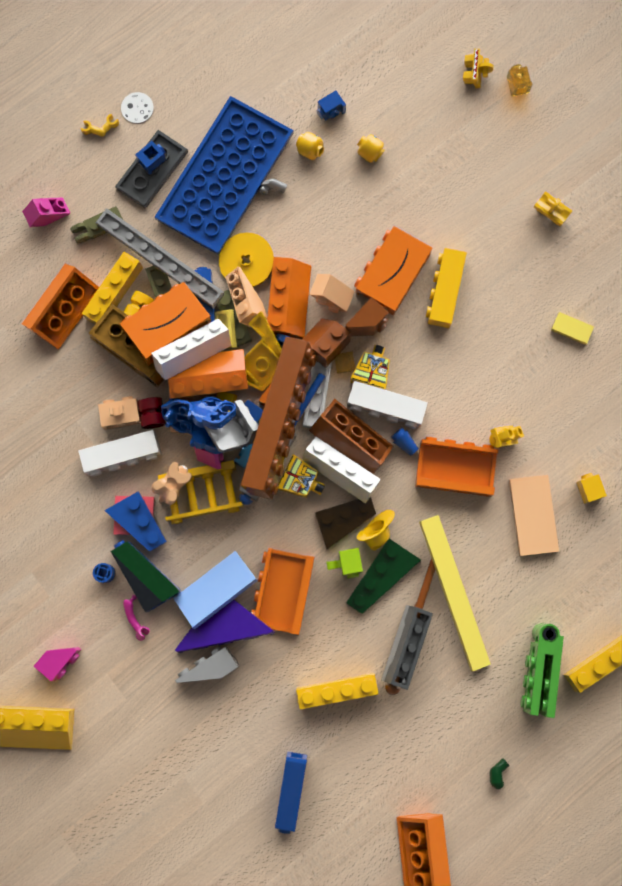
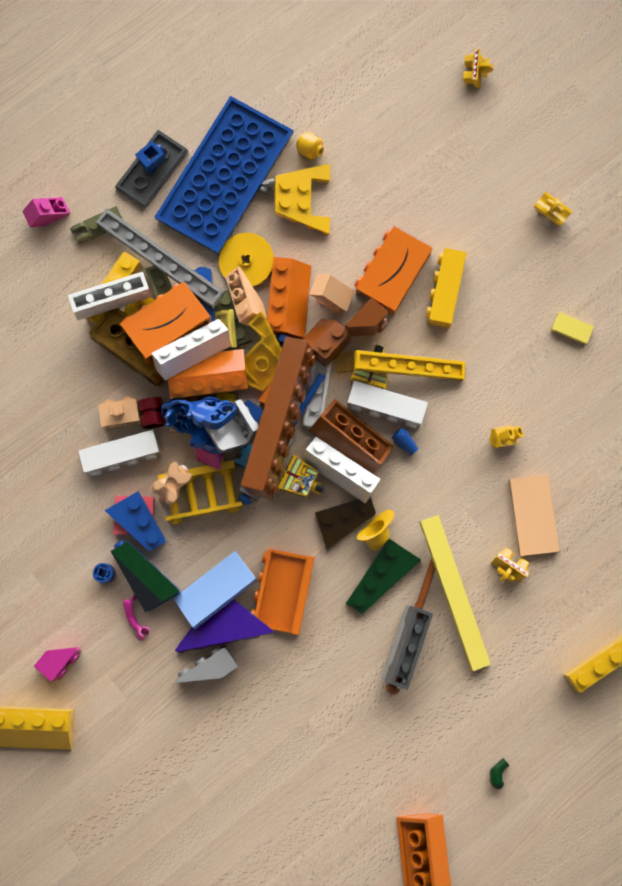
(61, 306): orange slope -> none
(100, 131): yellow arm -> none
(109, 296): none -> white brick
(137, 107): white sticker -> none
(291, 792): blue slope -> none
(293, 197): none -> yellow wing
(331, 106): blue brick -> none
(337, 691): yellow brick -> none
(349, 562): lime brick -> none
(370, 148): yellow head -> none
(409, 365): none -> yellow tile
(456, 467): orange panel -> none
(508, 568): none -> yellow hips
(516, 84): clear yellow brick -> none
(542, 671): bright green hinge -> none
(591, 488): yellow brick -> none

